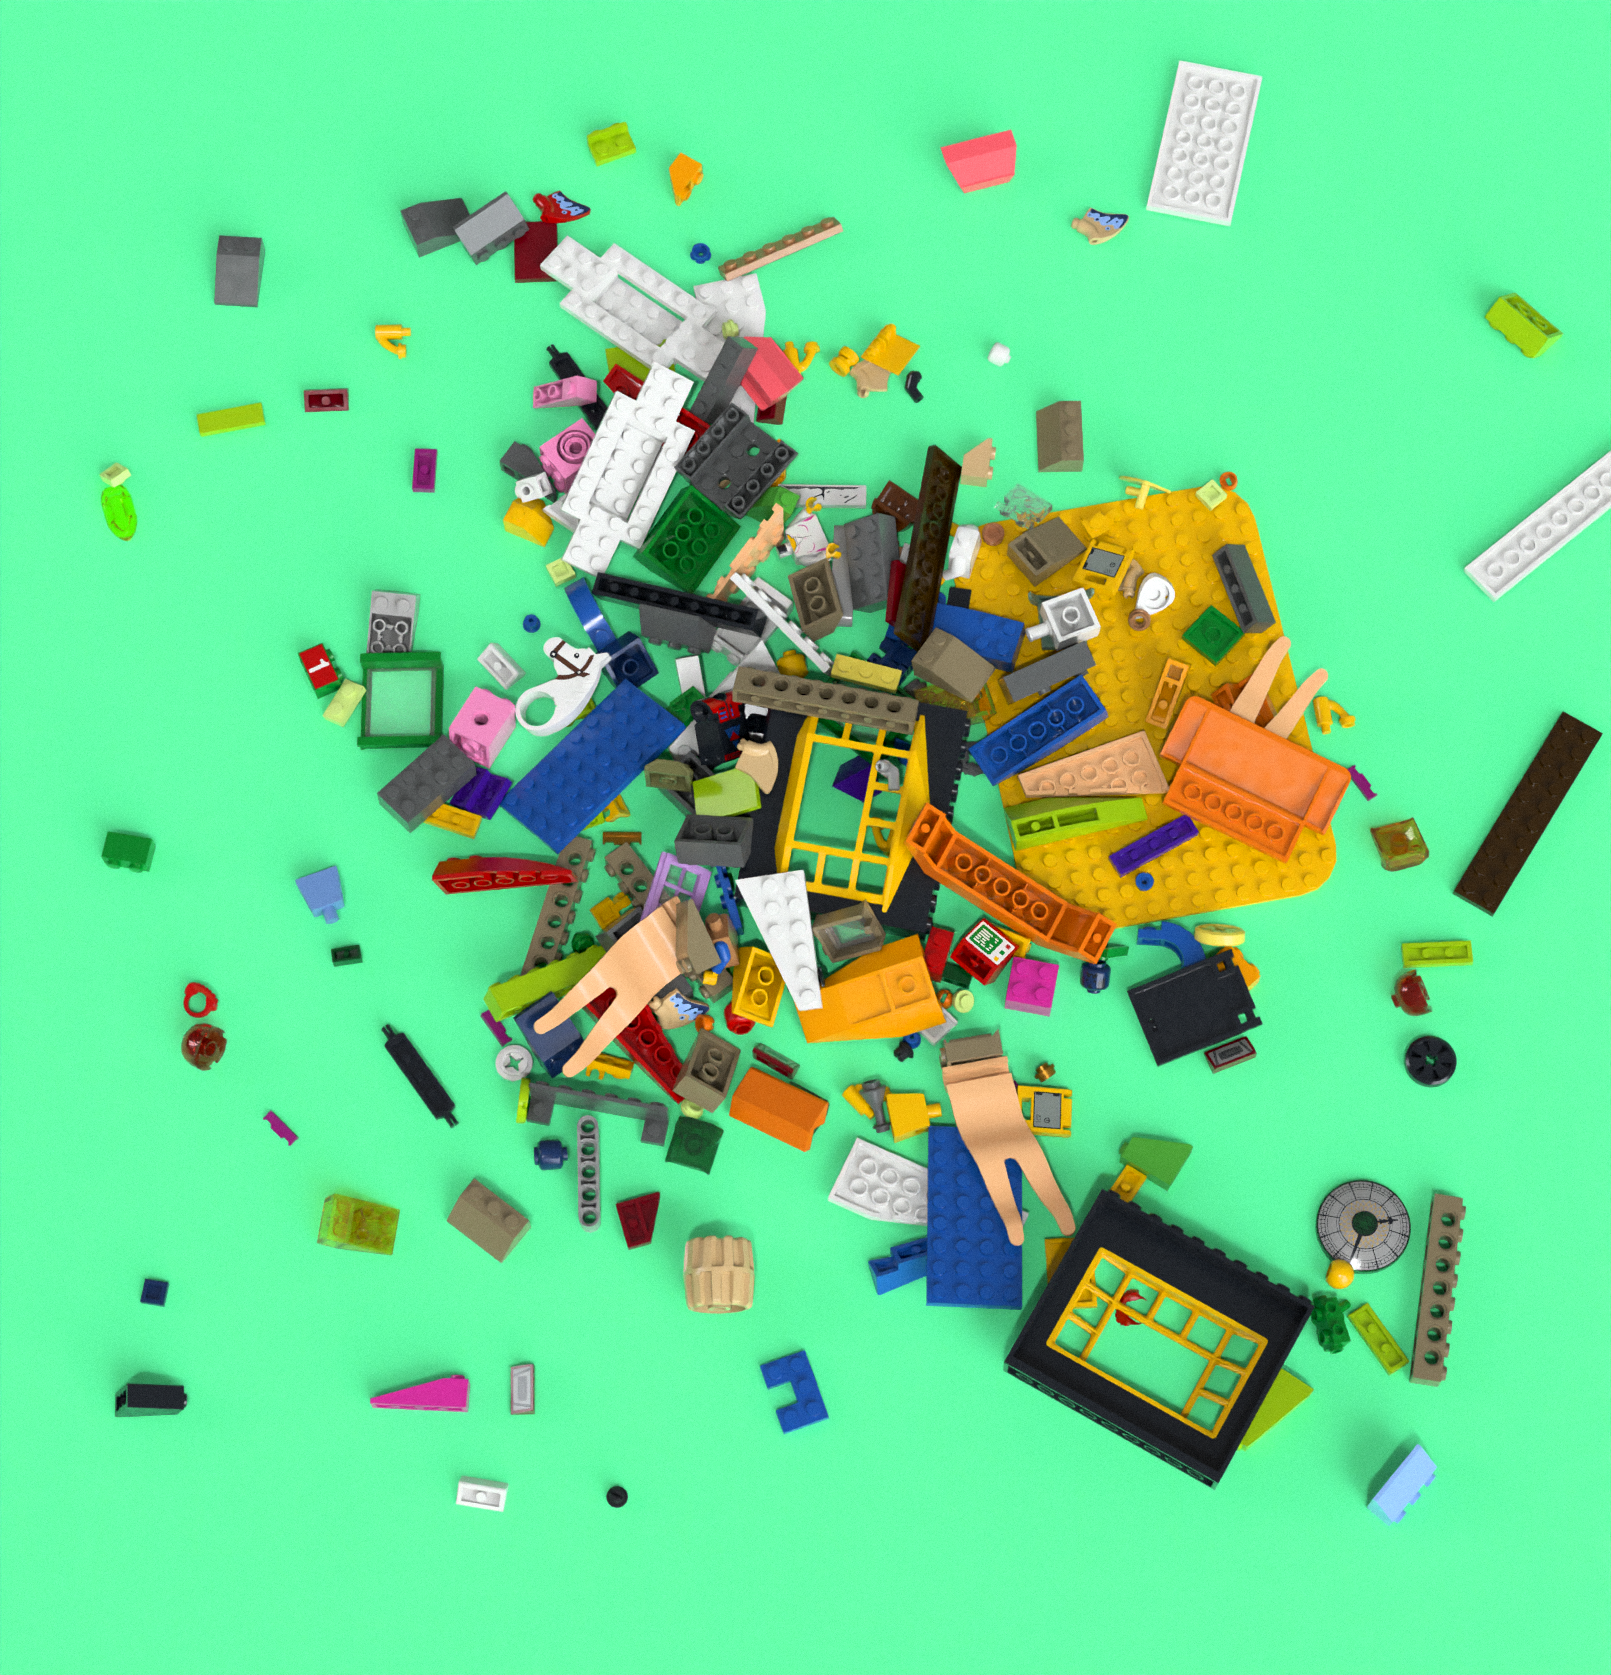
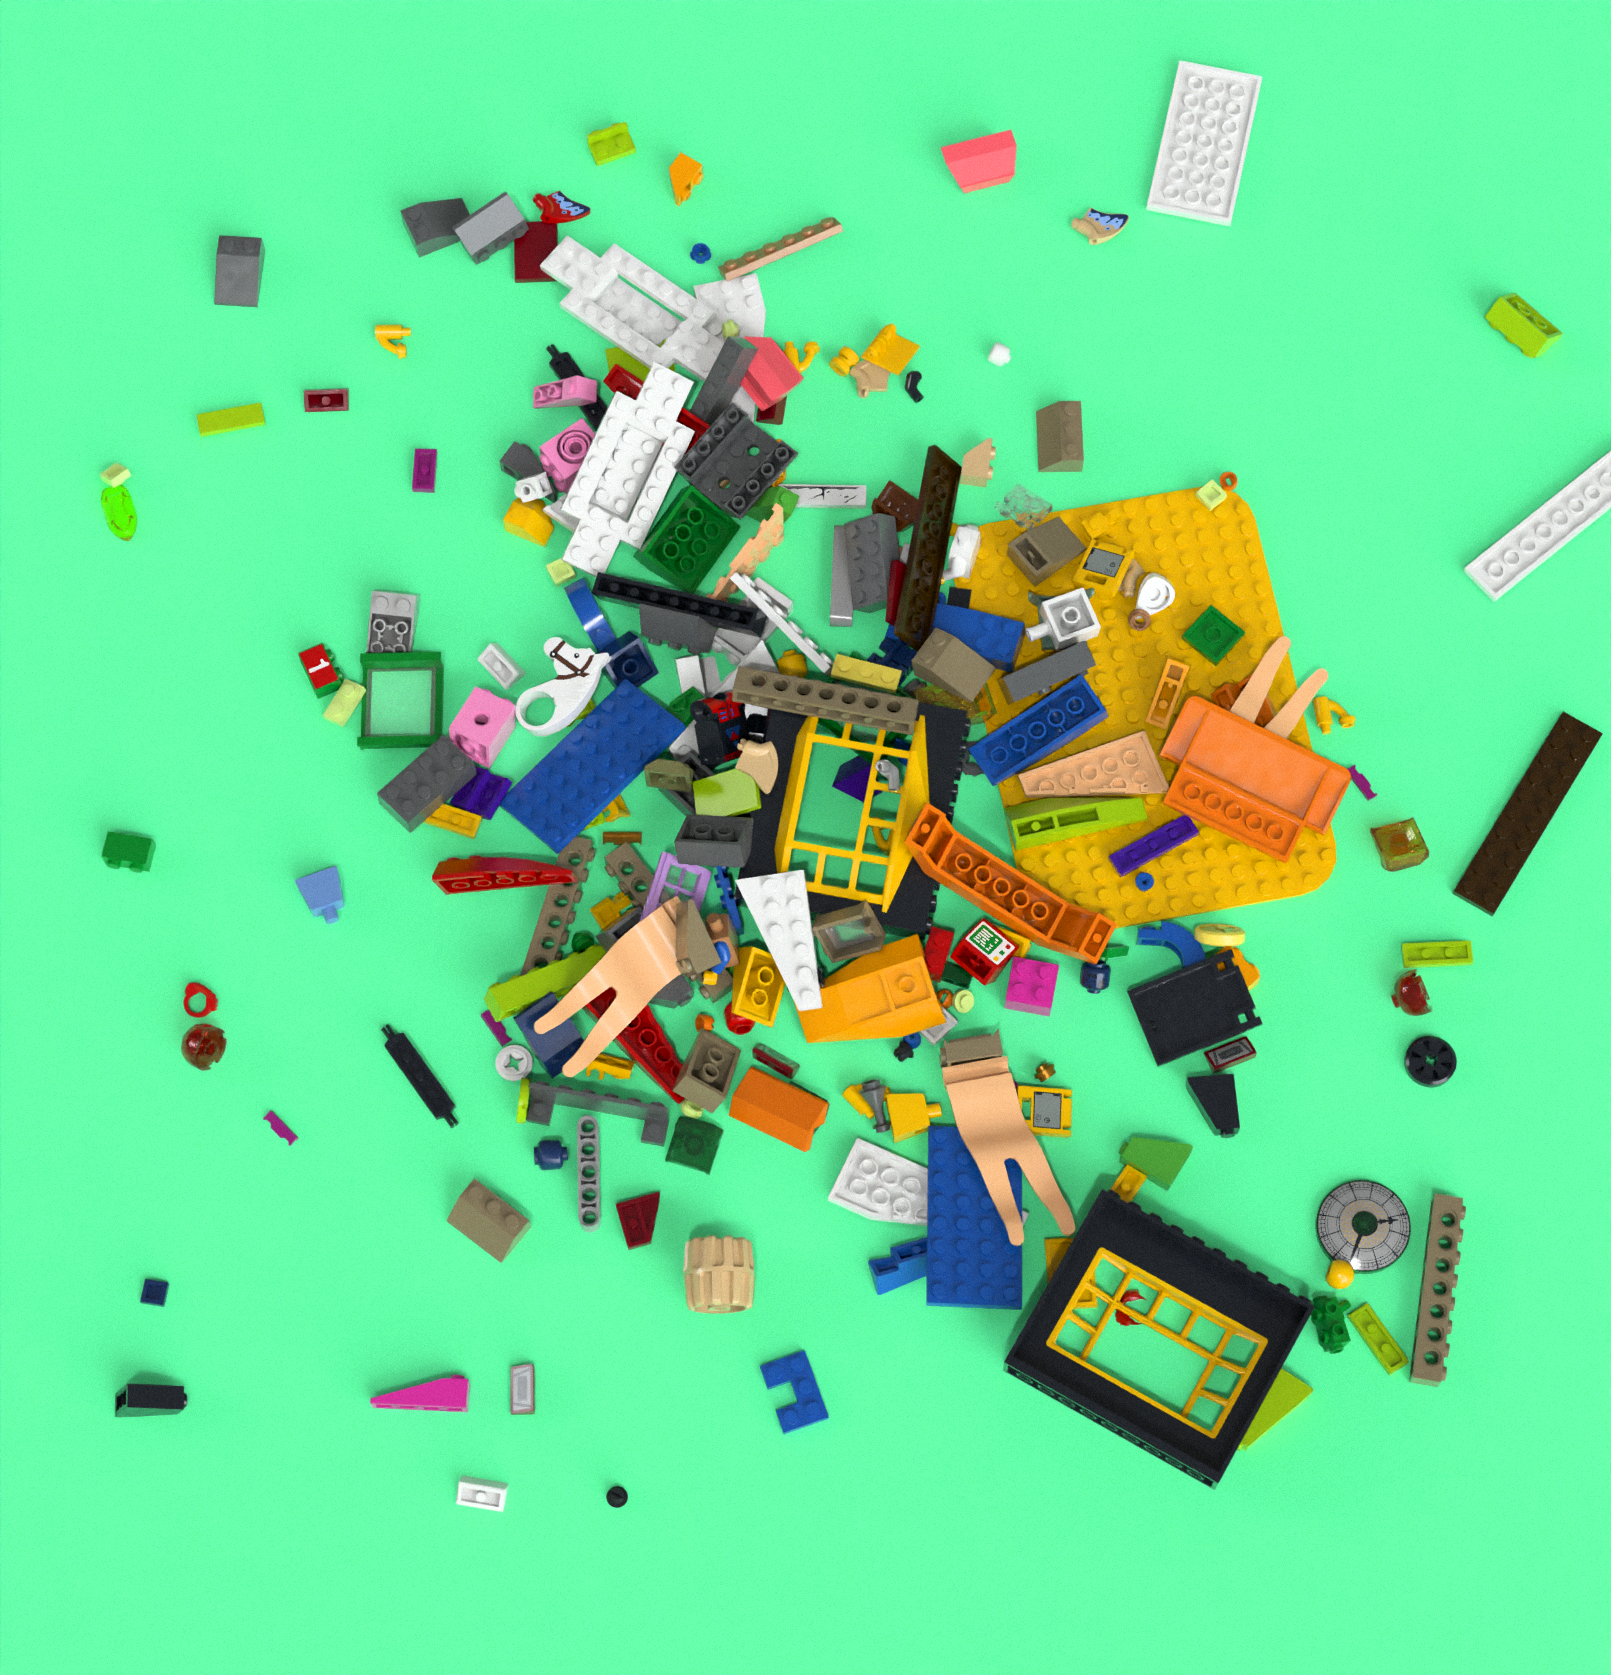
(346, 955): dark green piece -> none
(358, 1225): clear yellow slope -> none
(531, 623): blue piece -> none
(676, 1010): tan arm -> none
(709, 674): none -> white sticker
(806, 538): white torso -> none
(816, 599): dark tan slope -> none
(993, 534): nougat tile -> none
(1140, 493): light yellow shield -> none
(1216, 1102): none -> black slope
(1243, 588): dark grey brick -> none
(1403, 1487): light blue slope -> none

